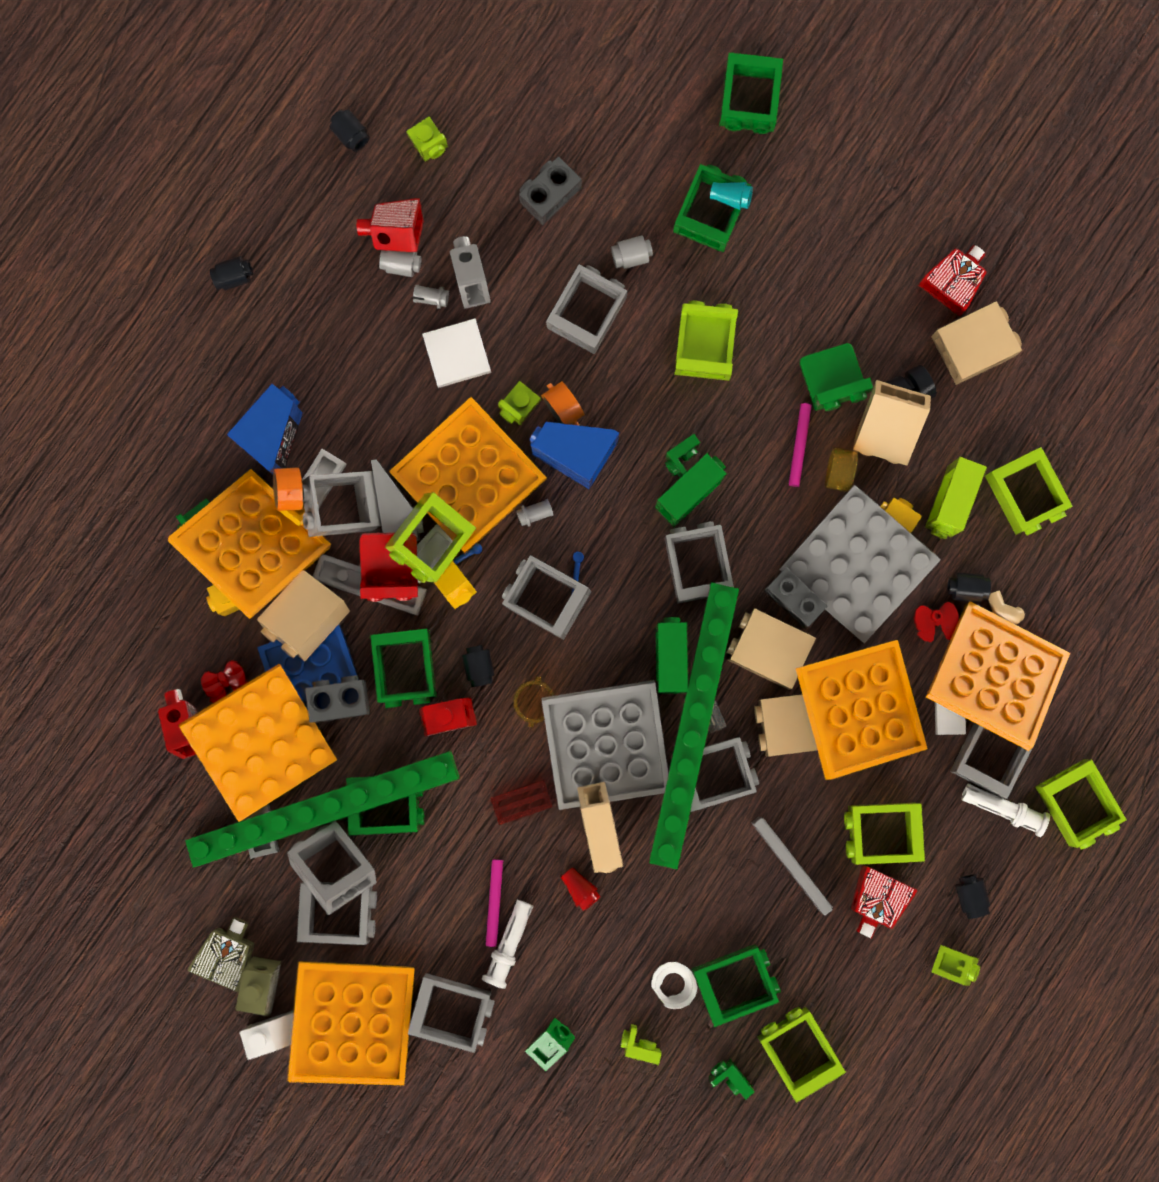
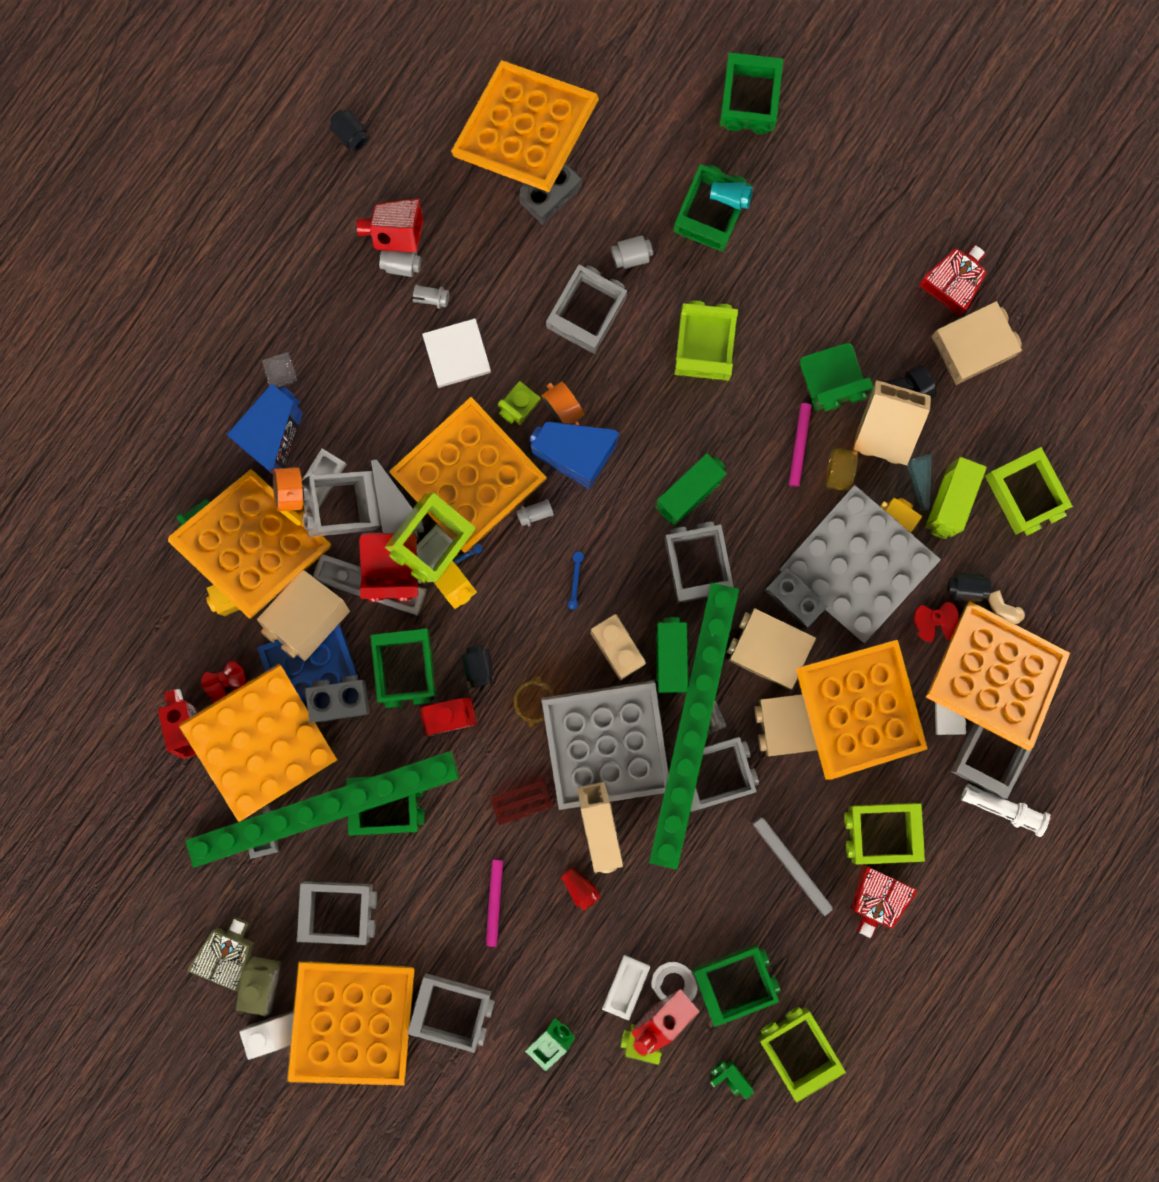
(231, 273): black brick -> none
(280, 370): none -> clear plate
(345, 888): light grey window -> none
(427, 139): lime bracket -> none
(469, 273): light grey torso -> none
(504, 956): white pin -> none
(525, 125): none -> light orange plate
(571, 610): light grey window -> none
(617, 647): none -> tan brick
(626, 987): none -> white tile
(655, 1031): none -> torso
(685, 451): green bracket -> none
(921, 477): none -> clear light blue piece
(956, 966): lime bracket -> none
(973, 896): black brick -> none
(1108, 825): lime window -> none

